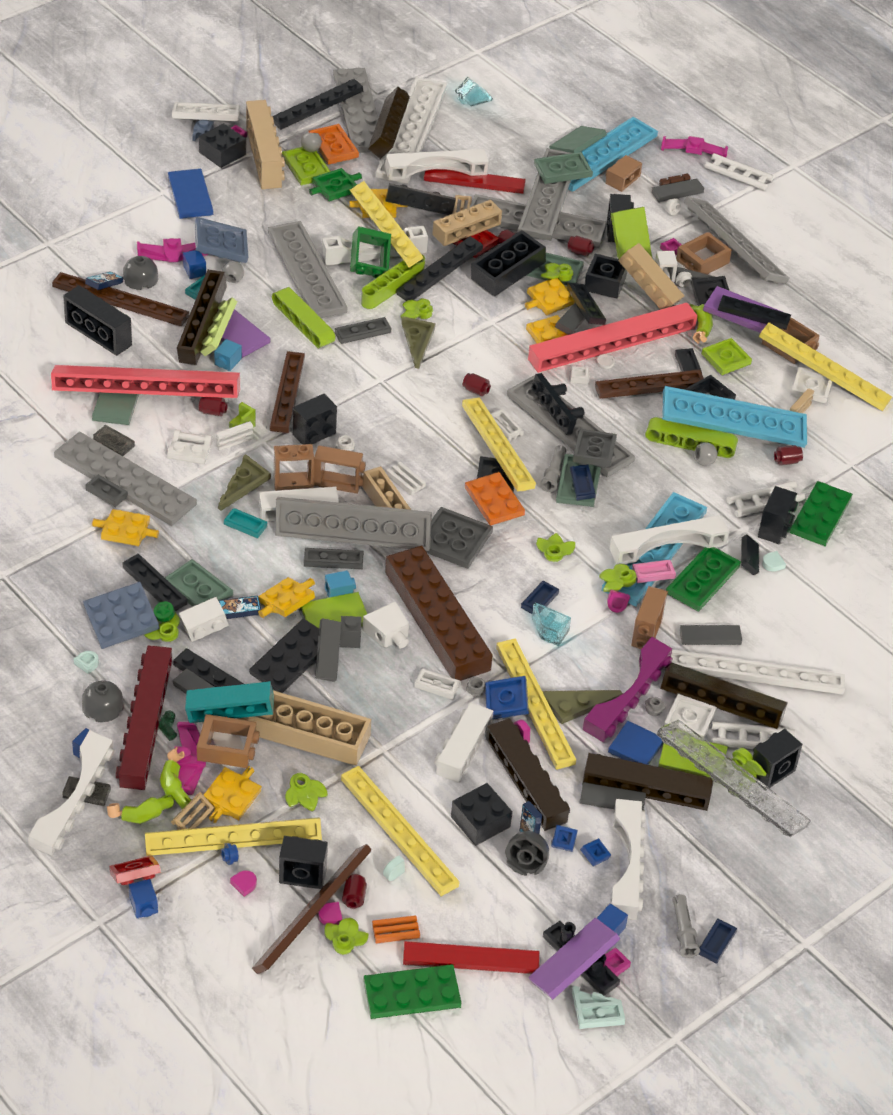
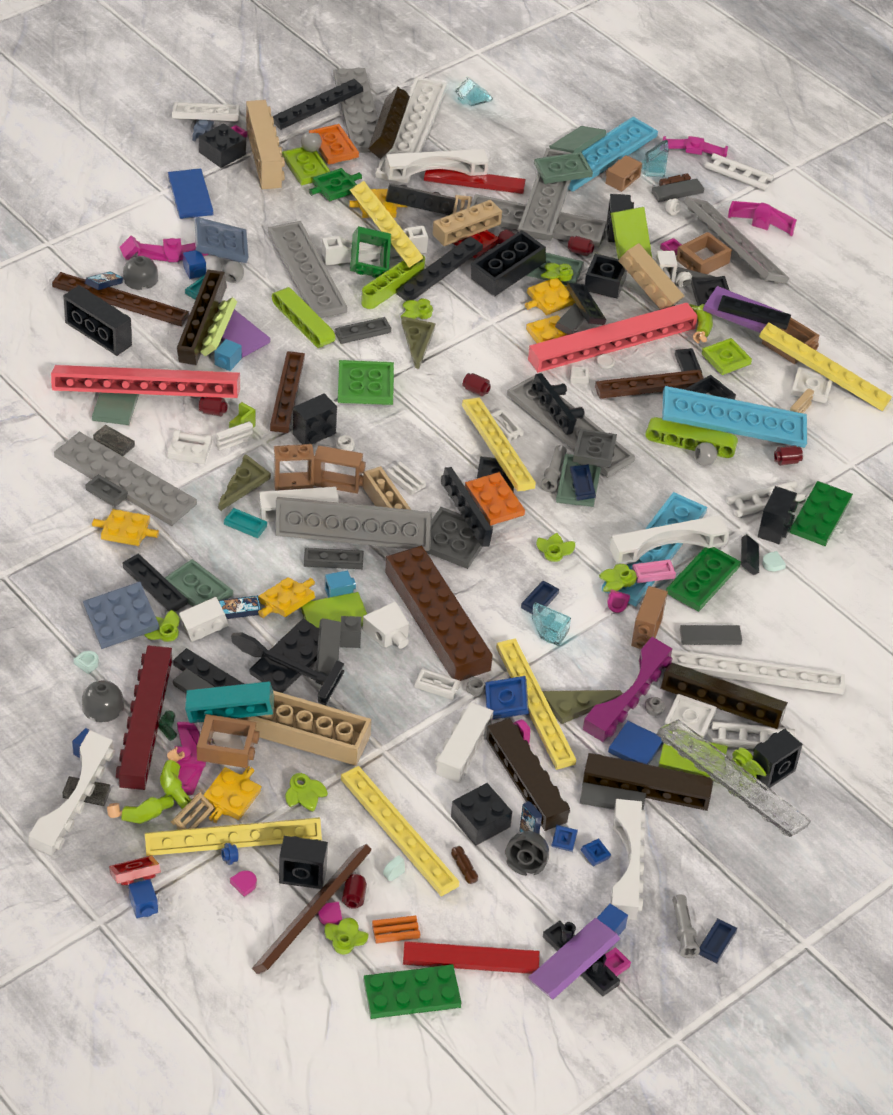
(129, 247): none -> dark pink tile
(164, 611): green tile -> none
(329, 682): none -> black piece
(366, 382): none -> bright green plate
(464, 865): none -> reddish brown axle
(467, 506): none -> black plate
(597, 1010): light aqua wing -> none
(656, 160): none -> clear light blue slope
(762, 215): none -> dark pink plate

